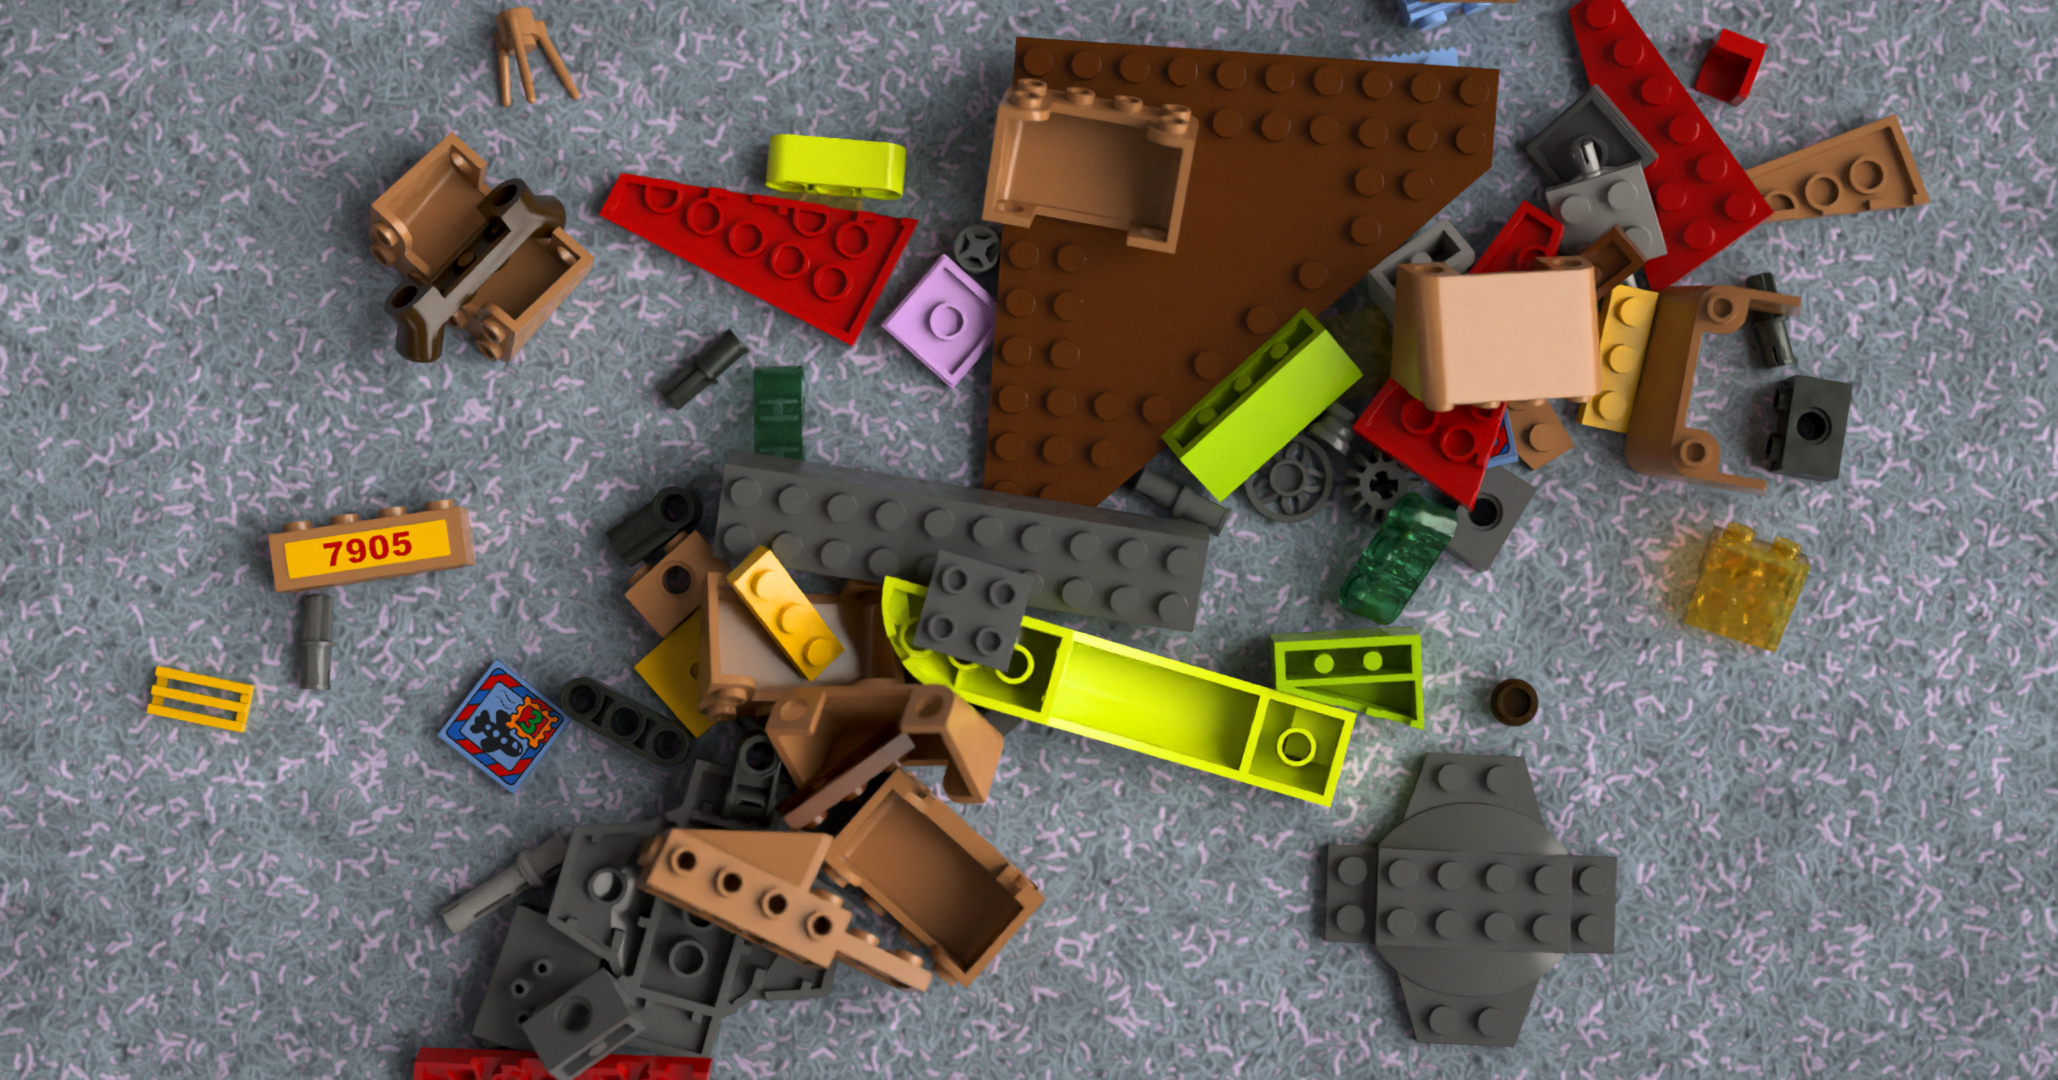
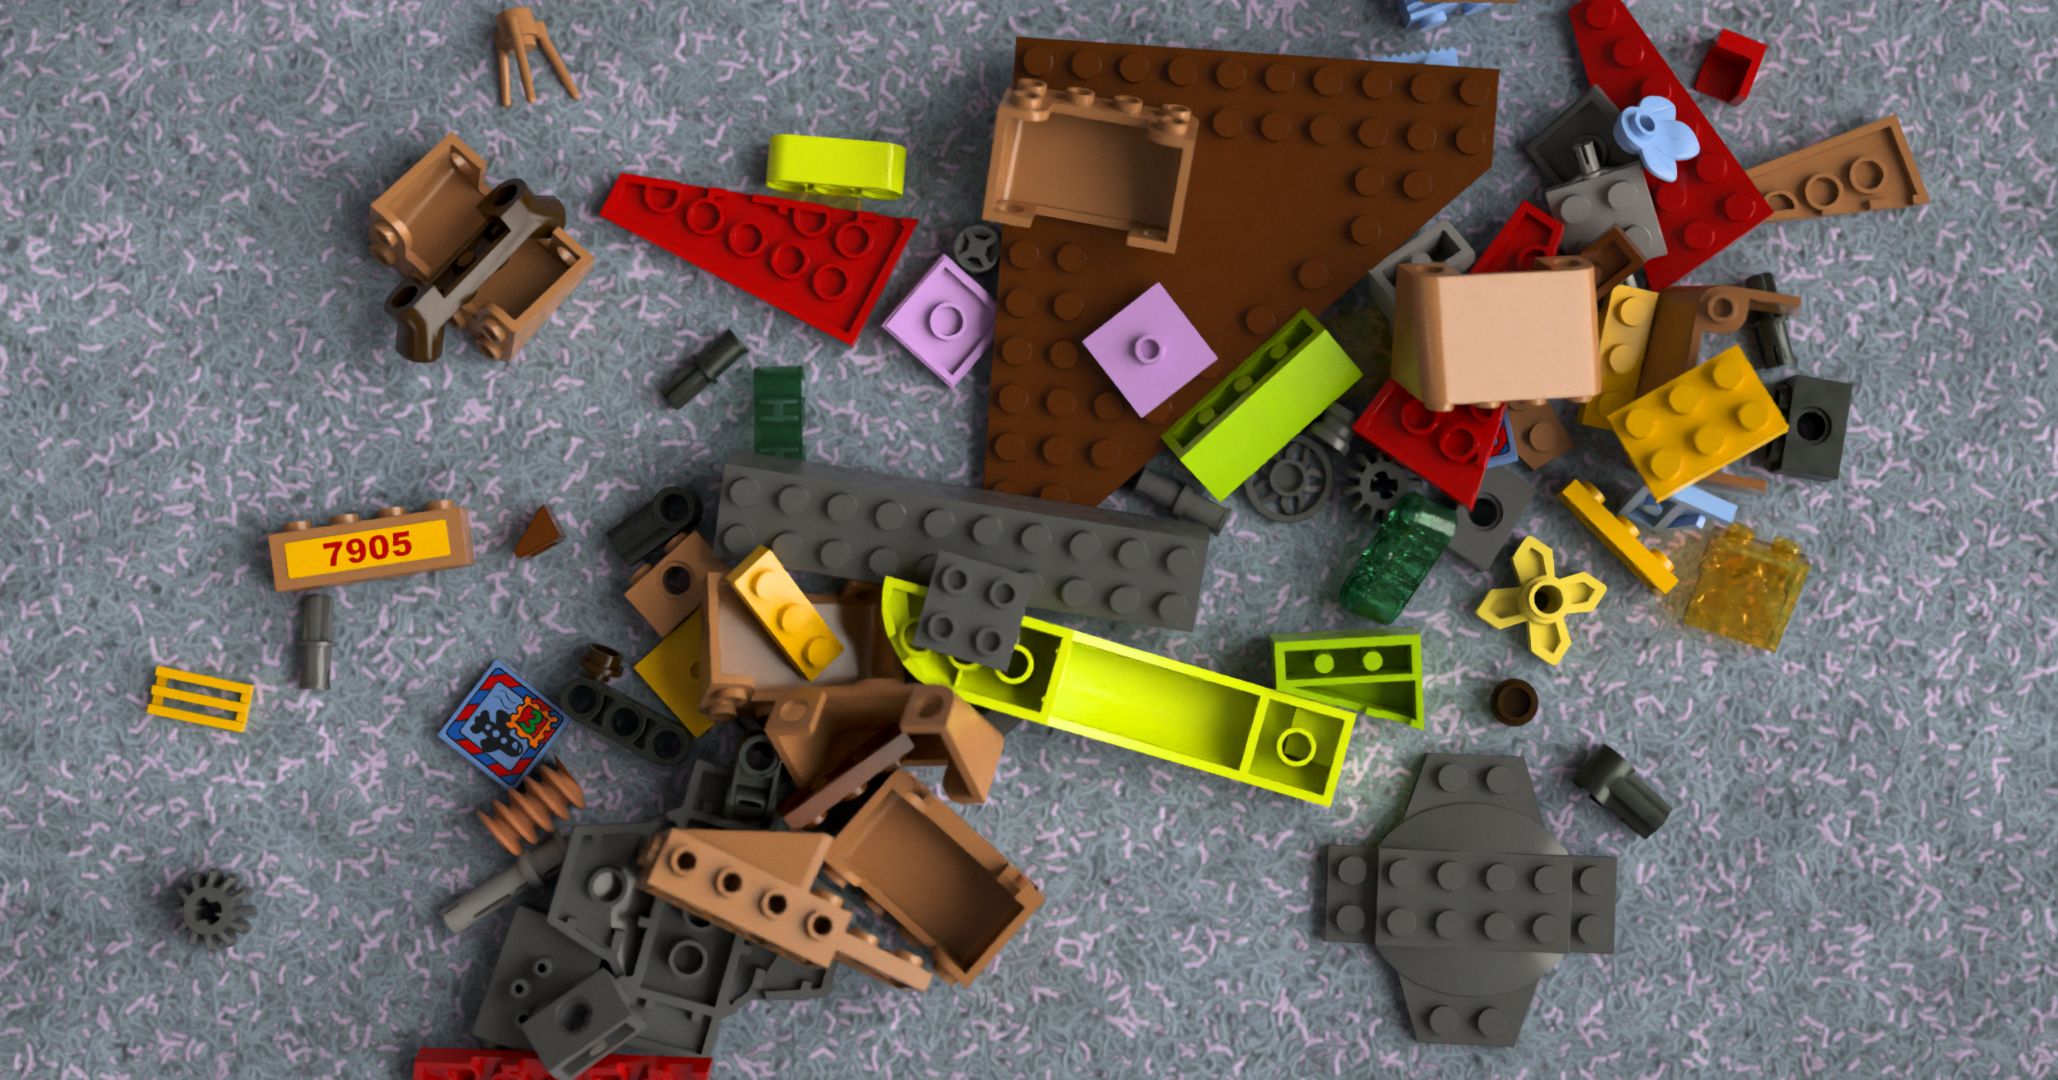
(213, 929): none -> dark grey gear
(534, 807): none -> nougat piece
(540, 535): none -> reddish brown slope
(600, 662): none -> dark brown plate
(1150, 350): none -> lavender plate
(1546, 627): none -> light yellow plant
(1615, 785): none -> pearl dark grey piece
(1618, 536): none -> yellow plate
(1656, 136): none -> light blue plate
(1678, 512): none -> light blue wing
(1697, 423): none -> yellow plate

